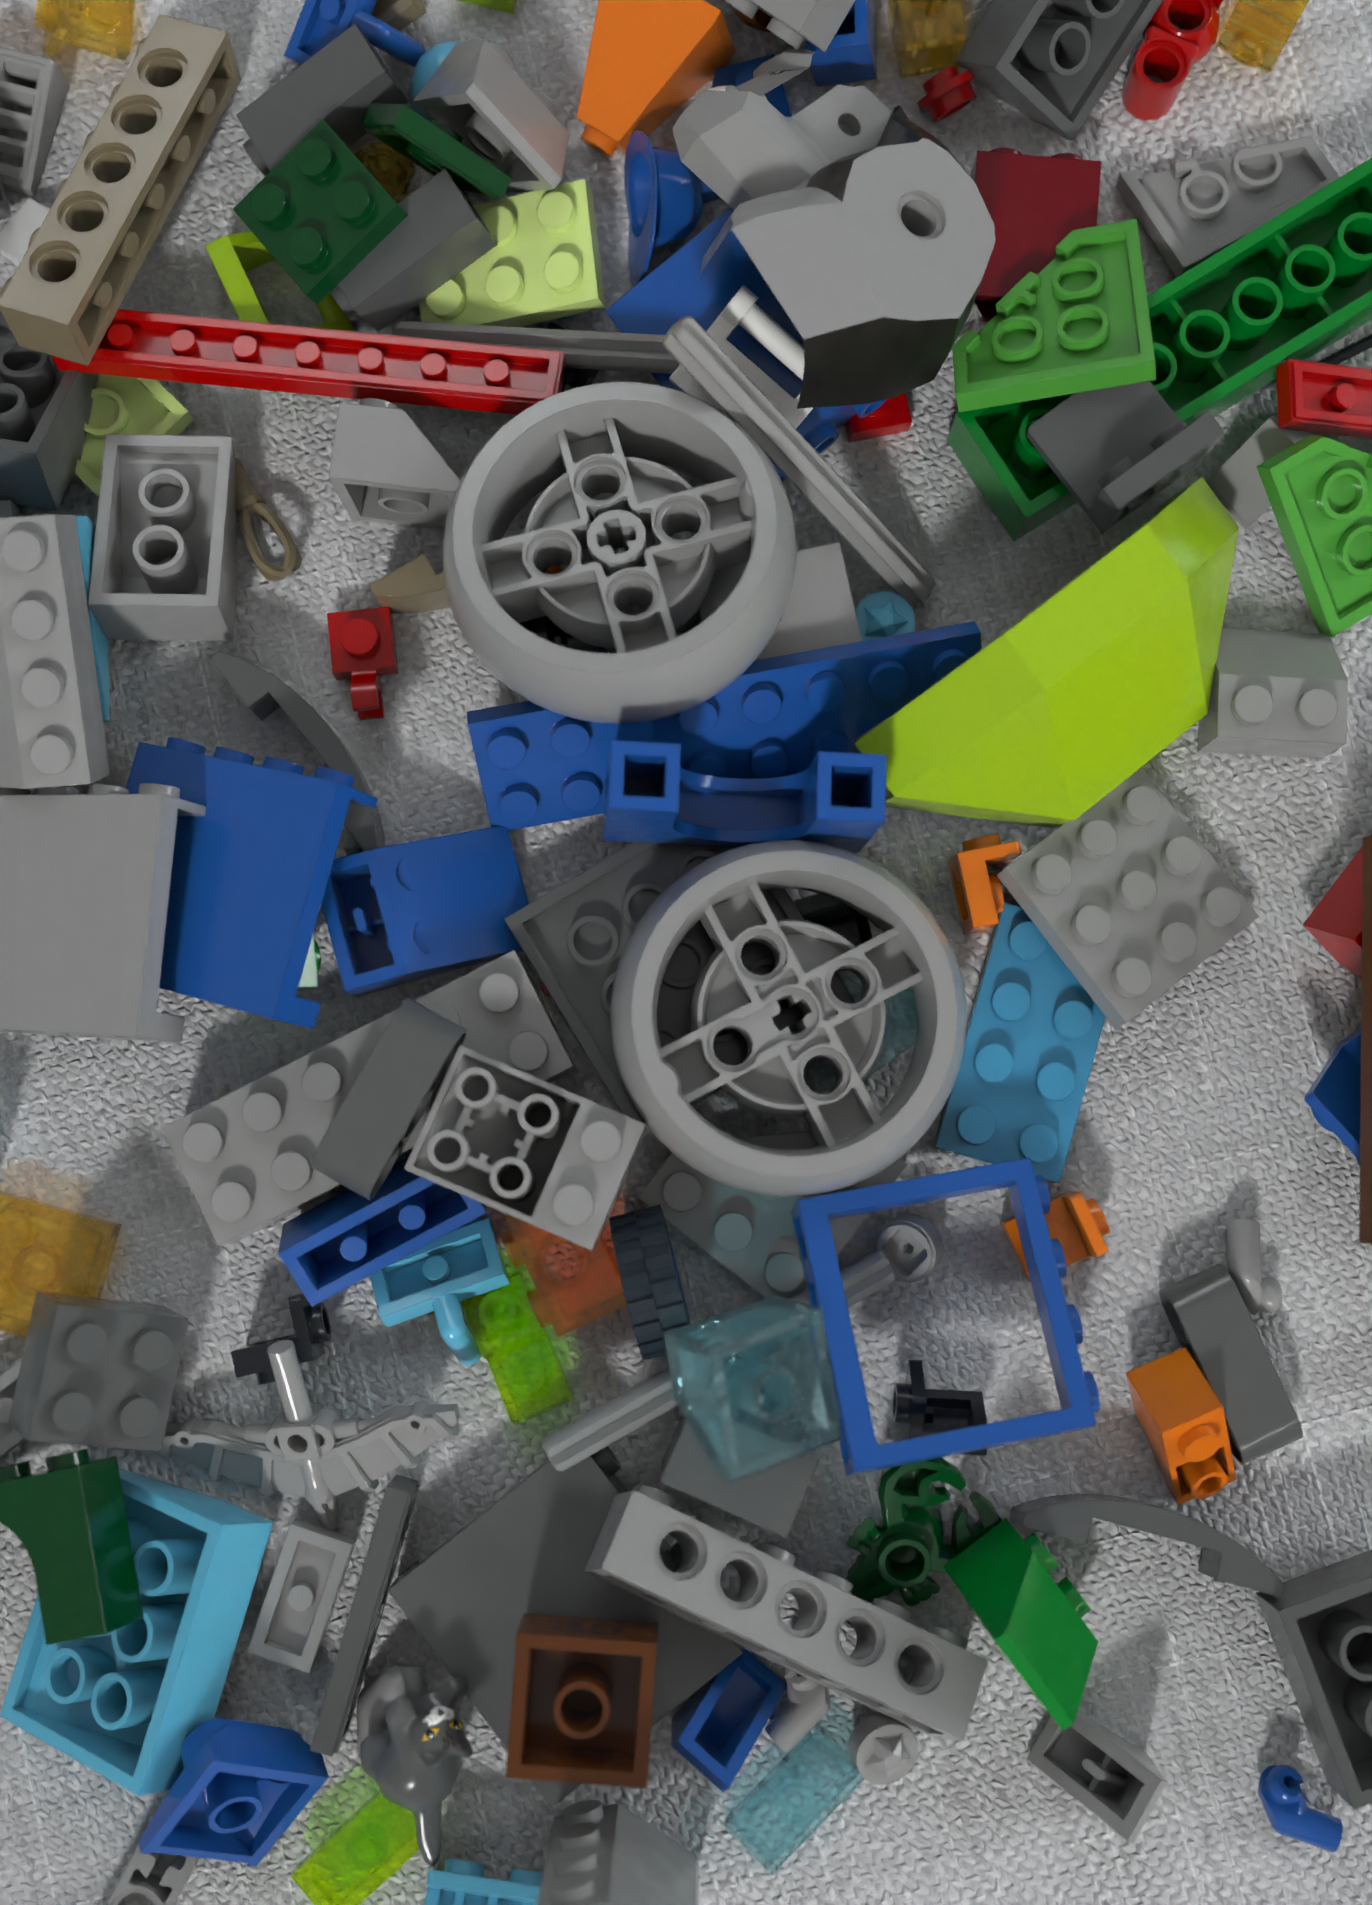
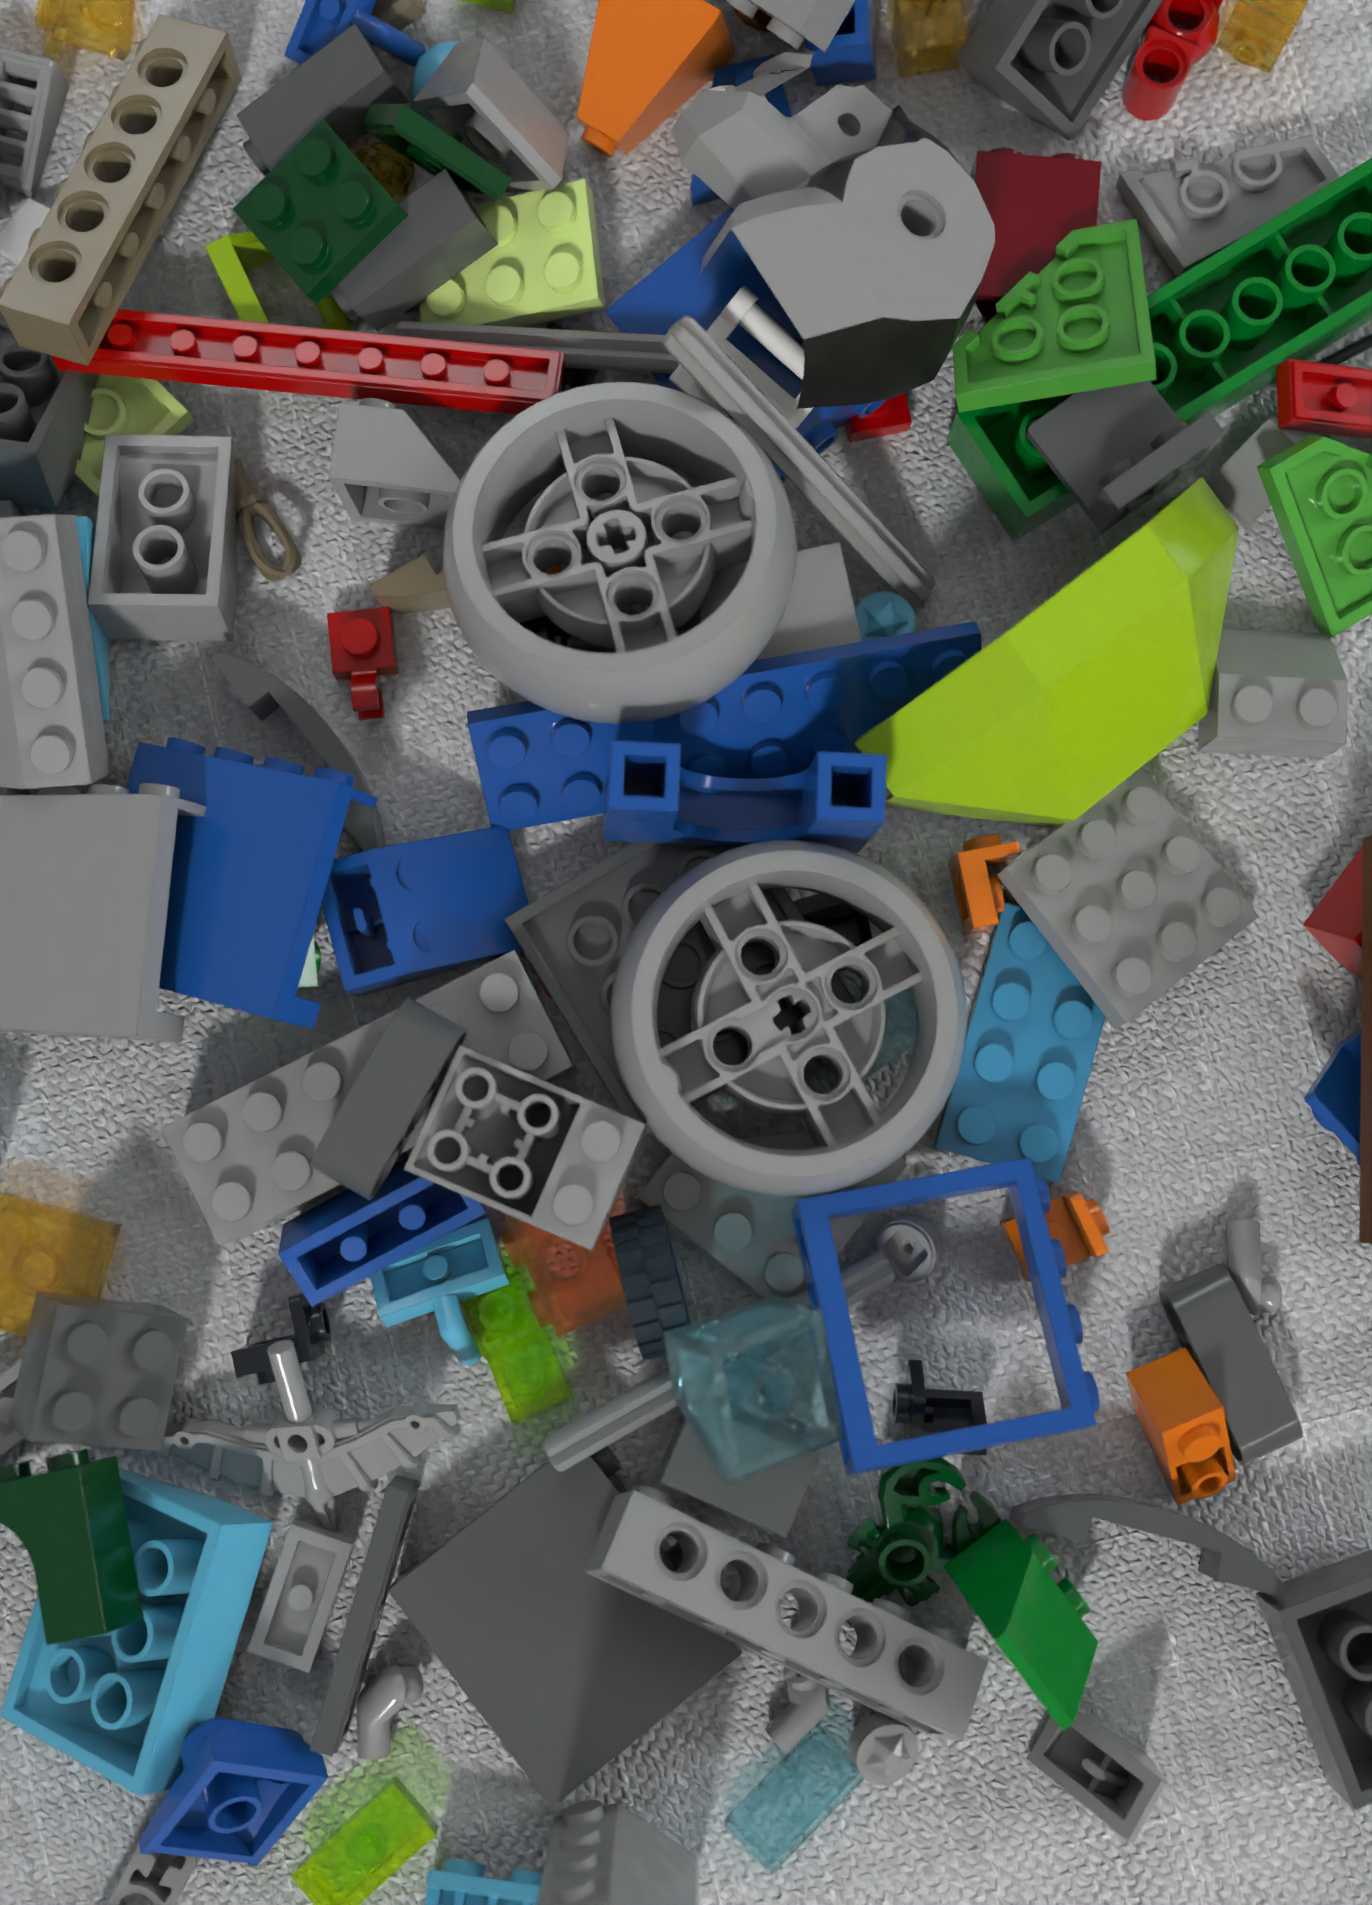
(420, 1758): dark grey animal -> none
(582, 1700): reddish brown brick -> none
(660, 200): blue piece -> none
(726, 1718): blue slope -> none
(947, 93): red plate -> none
(1289, 1812): blue arm -> none

